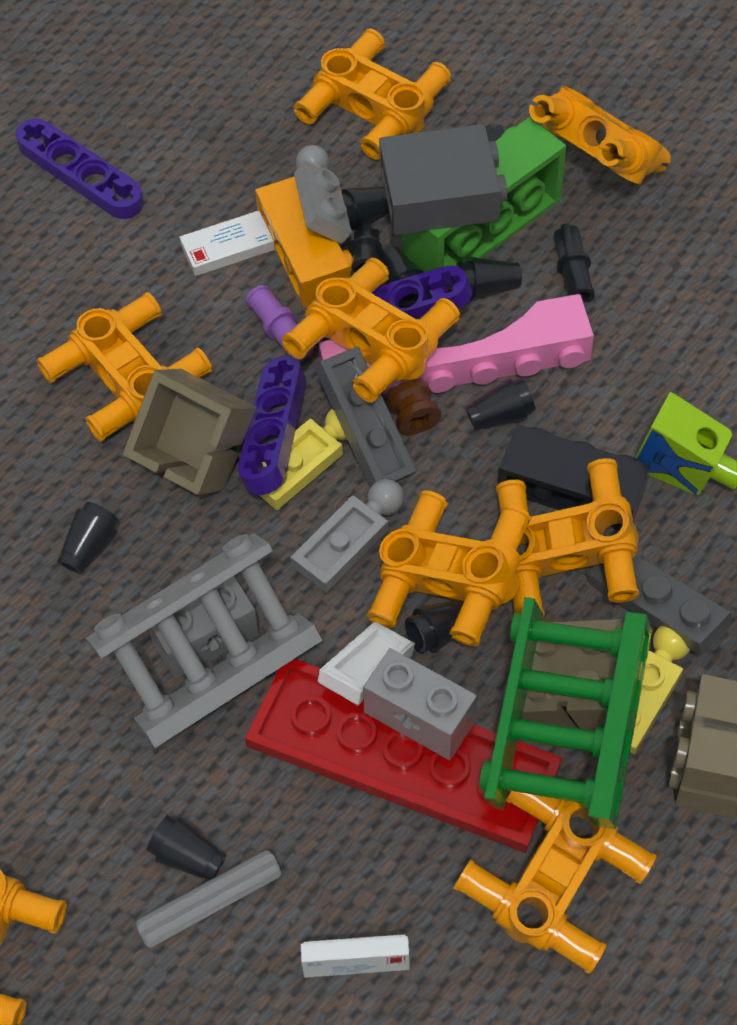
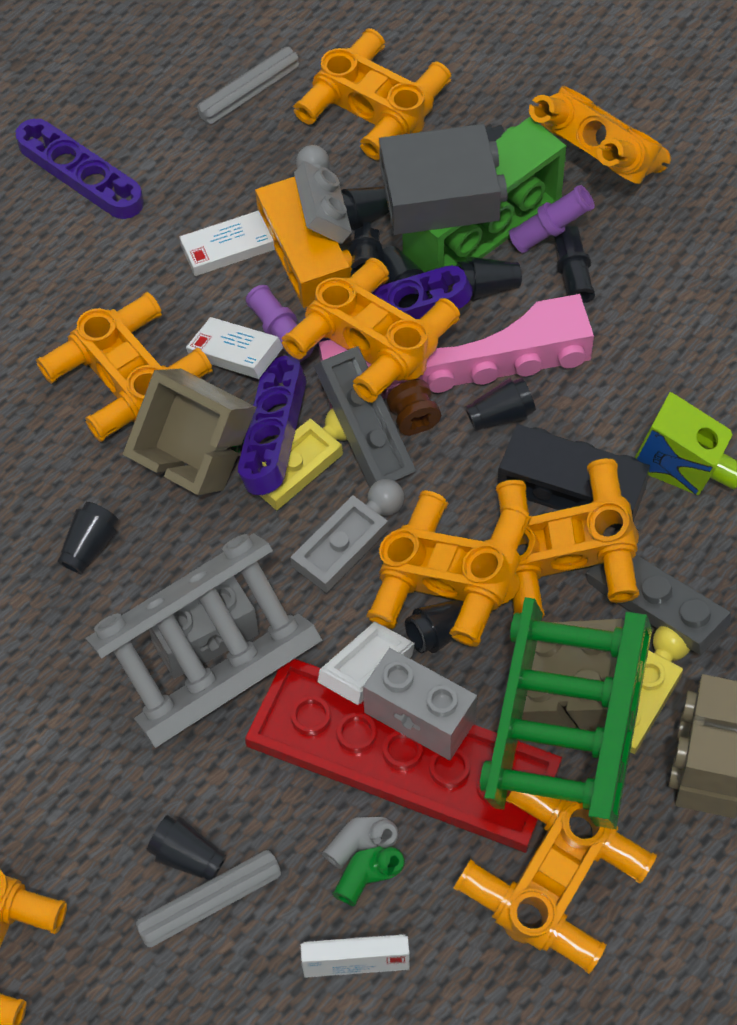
(236, 347): none -> white tile
(248, 85): none -> light grey axle
(359, 835): none -> light grey arm
(367, 868): none -> green arm
(551, 219): none -> medium lavender pin

